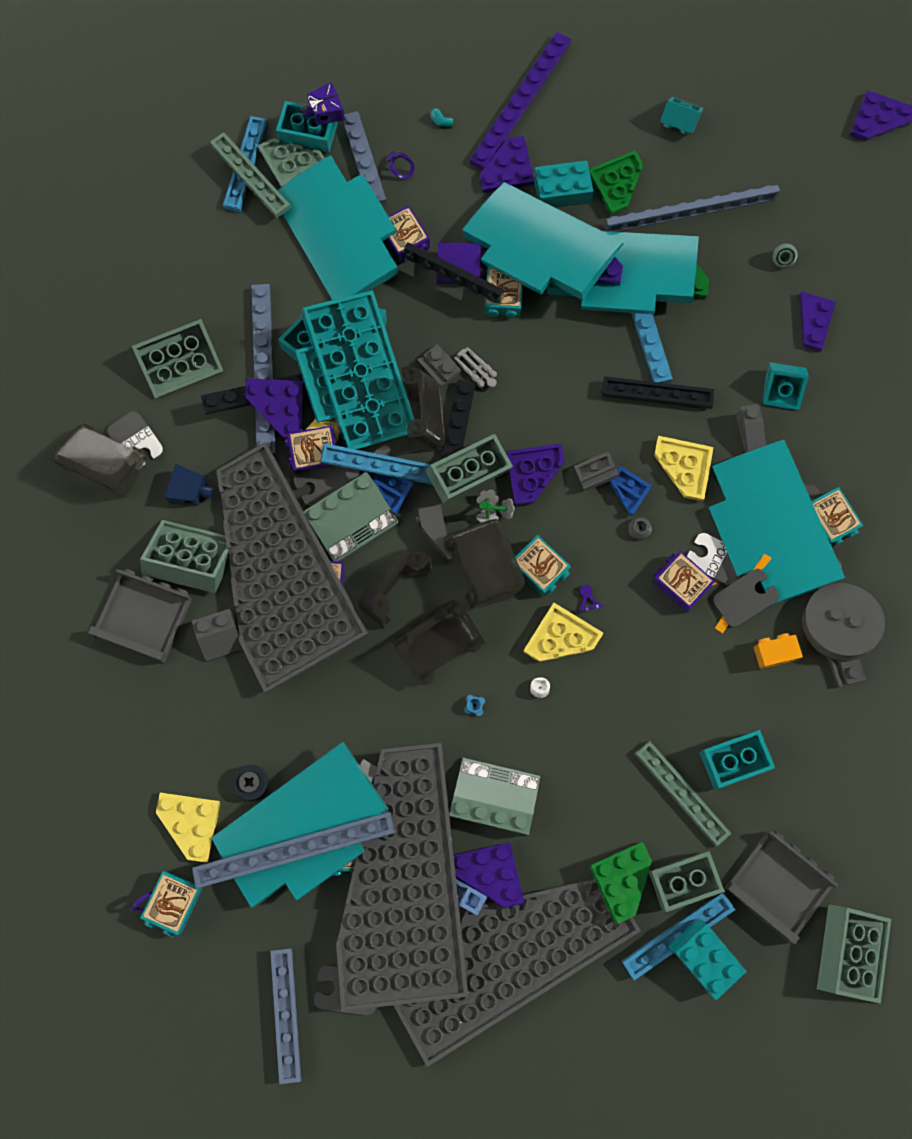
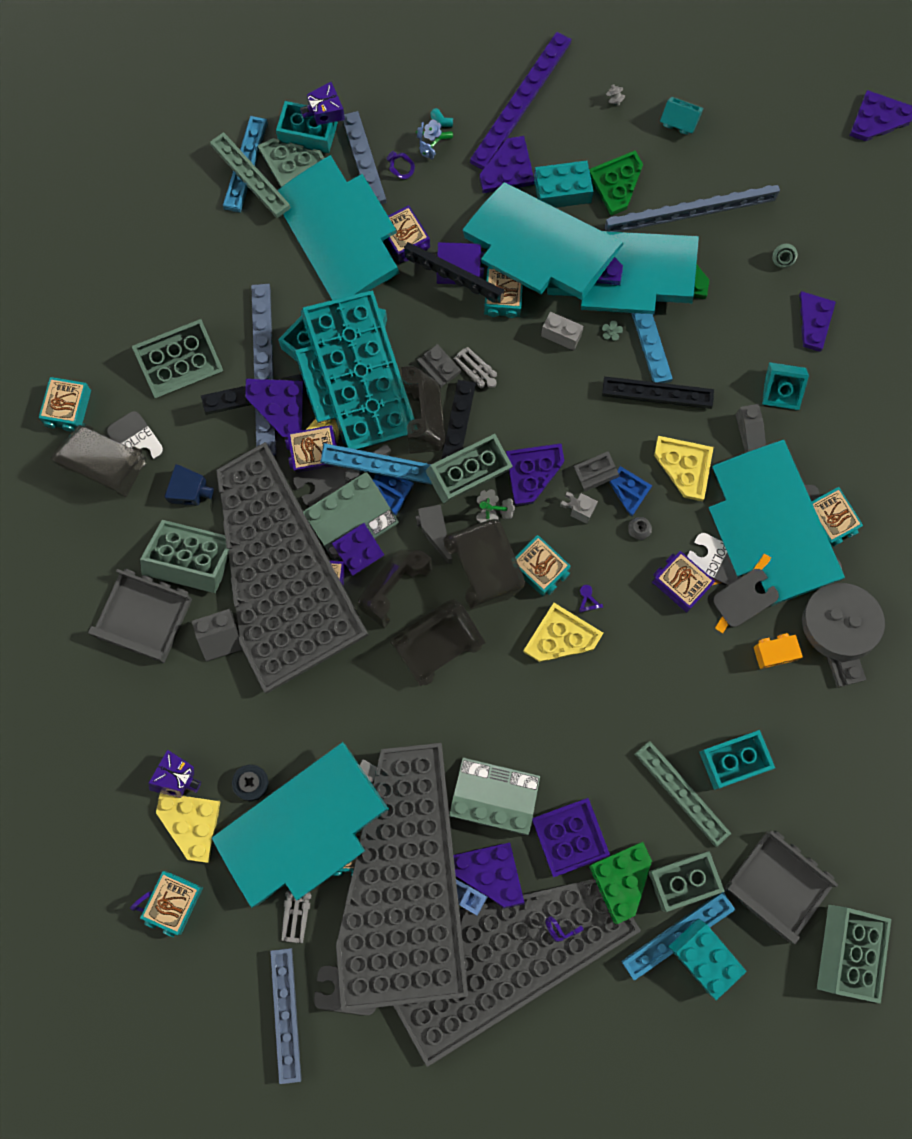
(64, 404): none -> brick
(173, 777): none -> dark purple torso
(293, 850): sand blue plate -> none
(305, 906): none -> light grey piece
(357, 549): none -> dark purple plate
(432, 131): none -> medium blue plant
(474, 700): dark azure plate -> none
(540, 687): white tile -> none
(548, 924): none -> dark purple piece
(562, 331): none -> light grey brick
(570, 837): none -> dark purple plate
(581, 508): none -> light grey brick
(612, 331): none -> sand green plant
(616, 96): none -> light grey wheel

